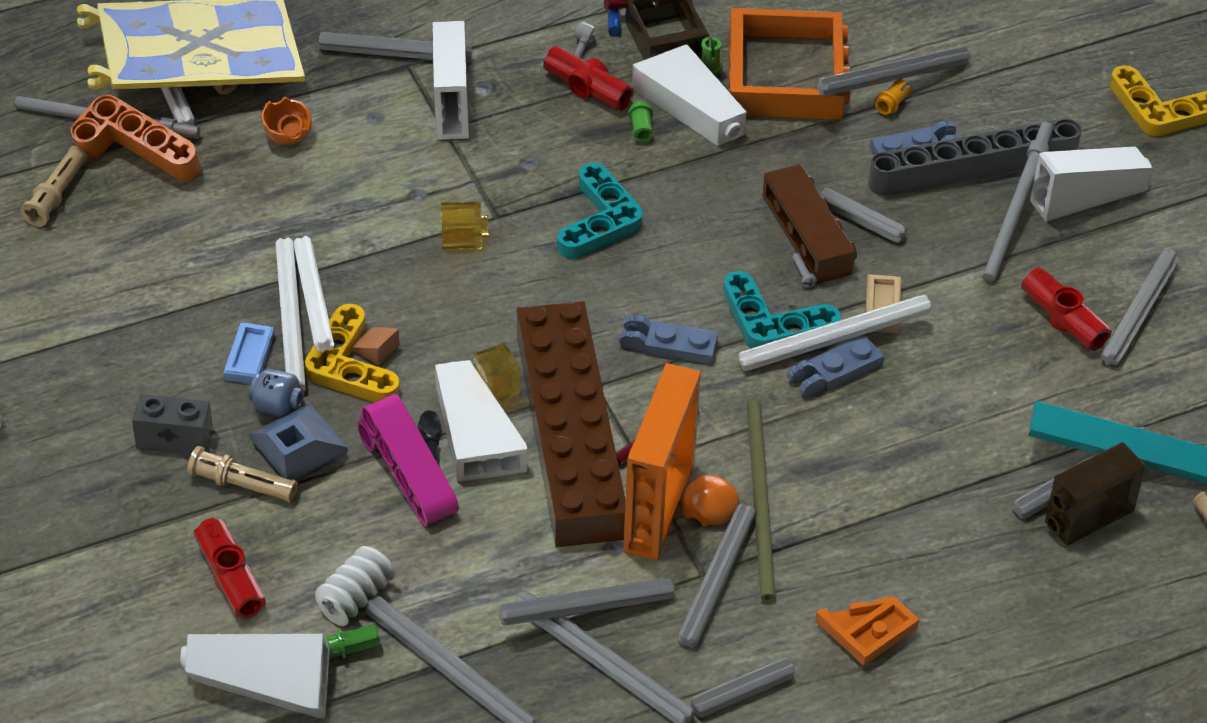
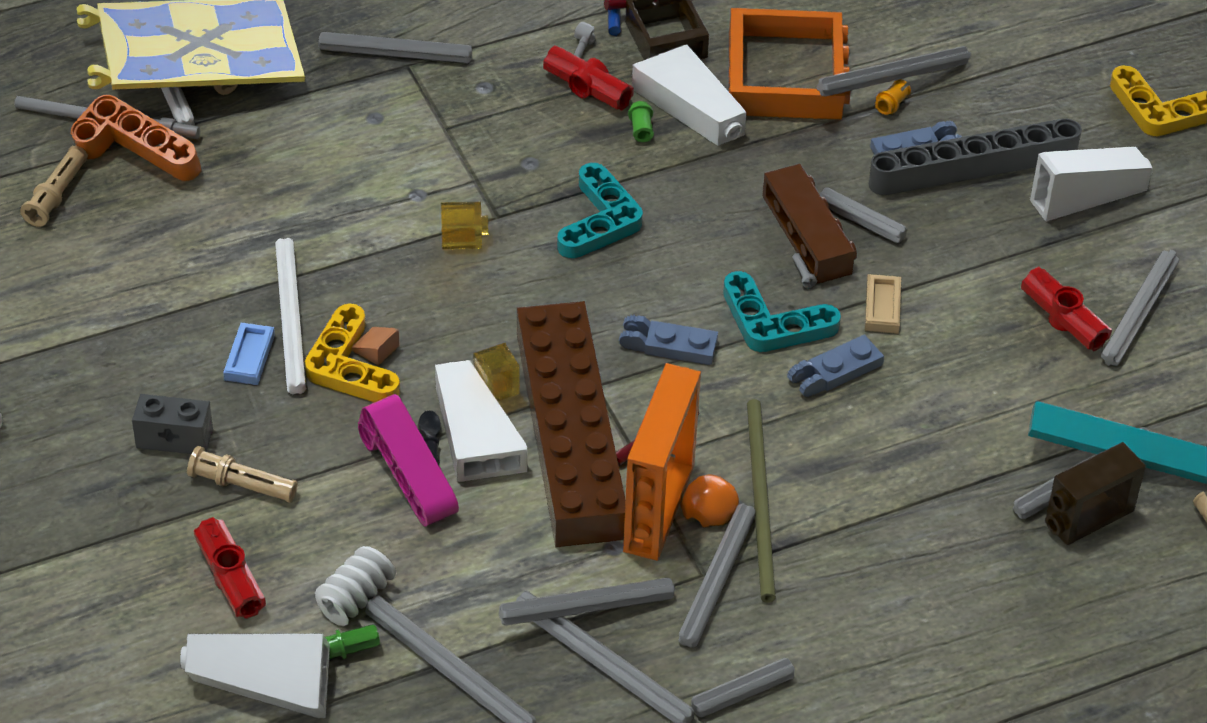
(276, 392): sand blue head -> none
(286, 121): orange hair -> none
(298, 442): sand blue slope -> none
(313, 294): white axle -> none
(450, 80): white slope -> none
(711, 55): bright green pin -> none
(834, 332): white axle -> none
(869, 627): orange wing -> none
(1036, 146): light grey bar -> none

